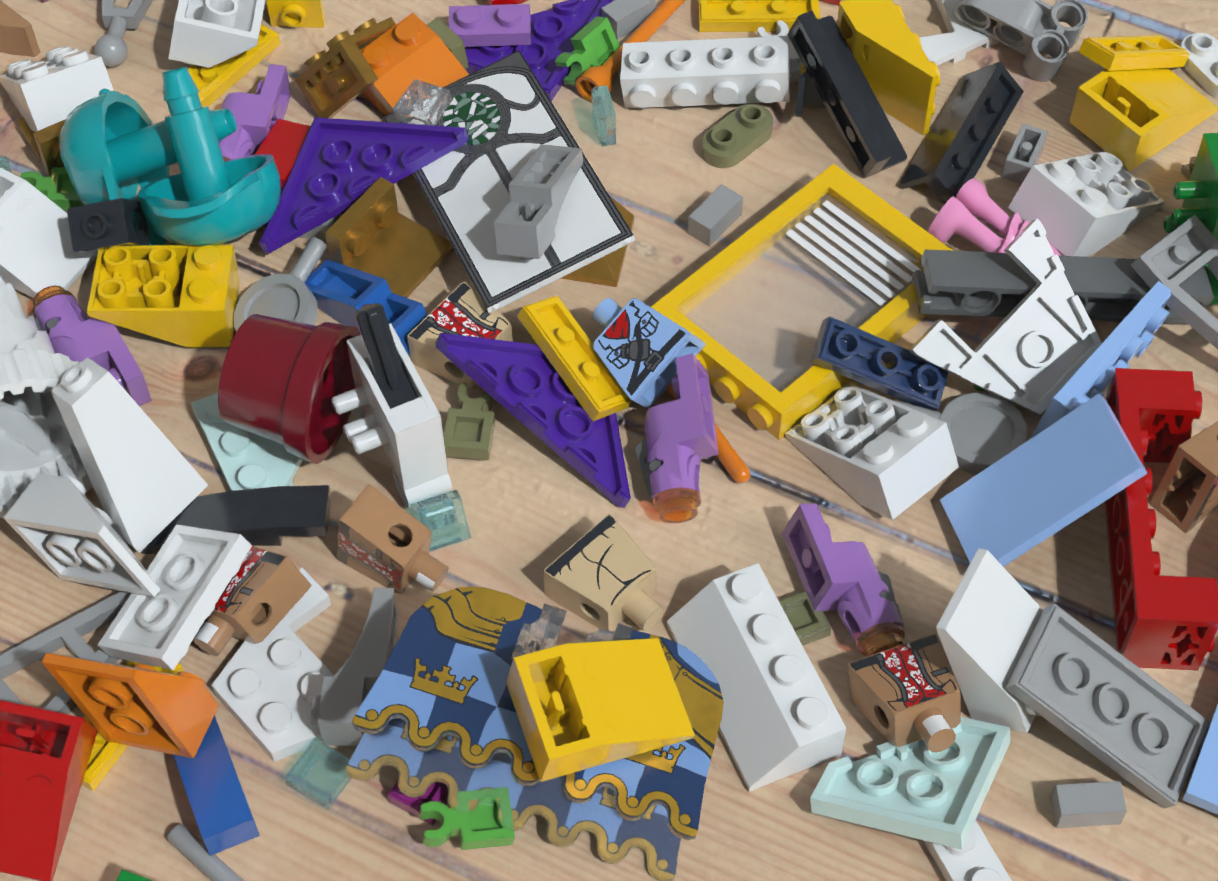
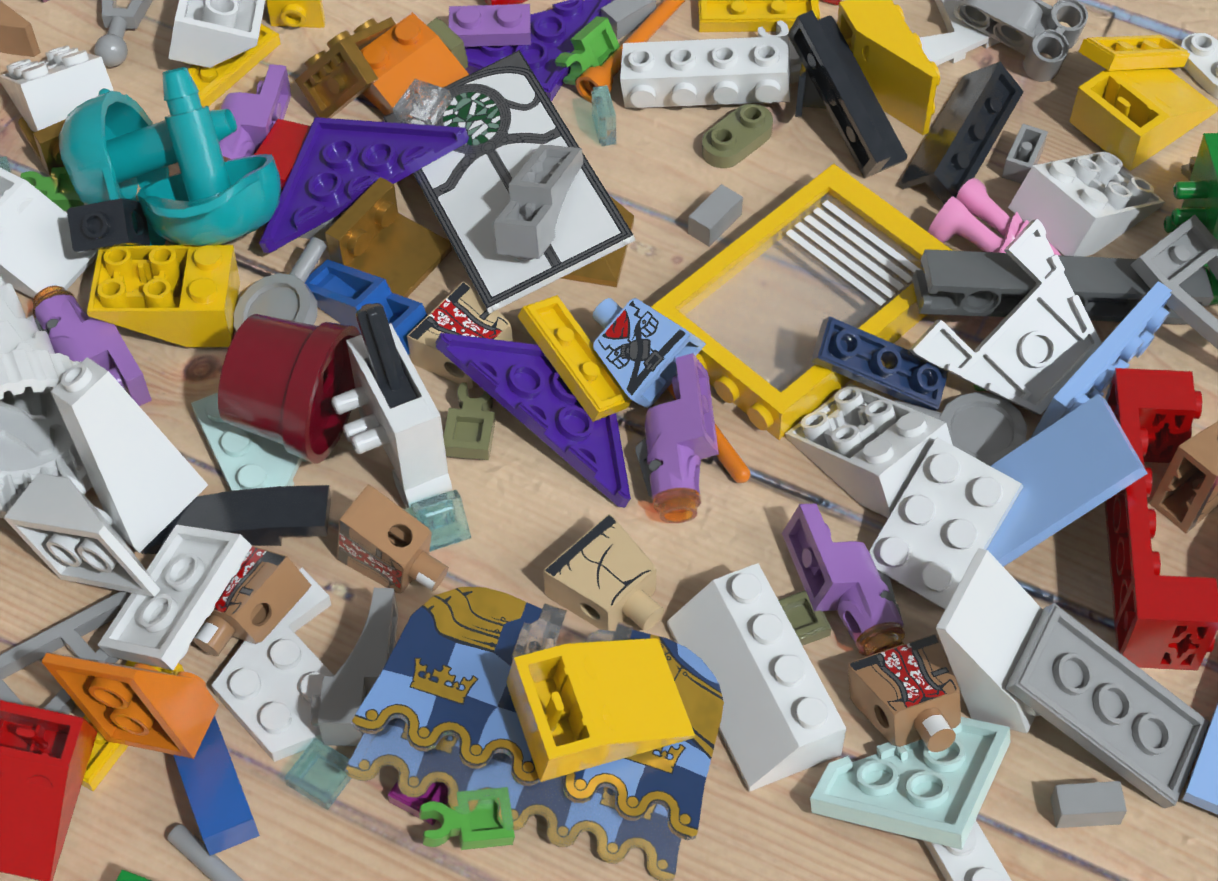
(942, 521): none -> white plate

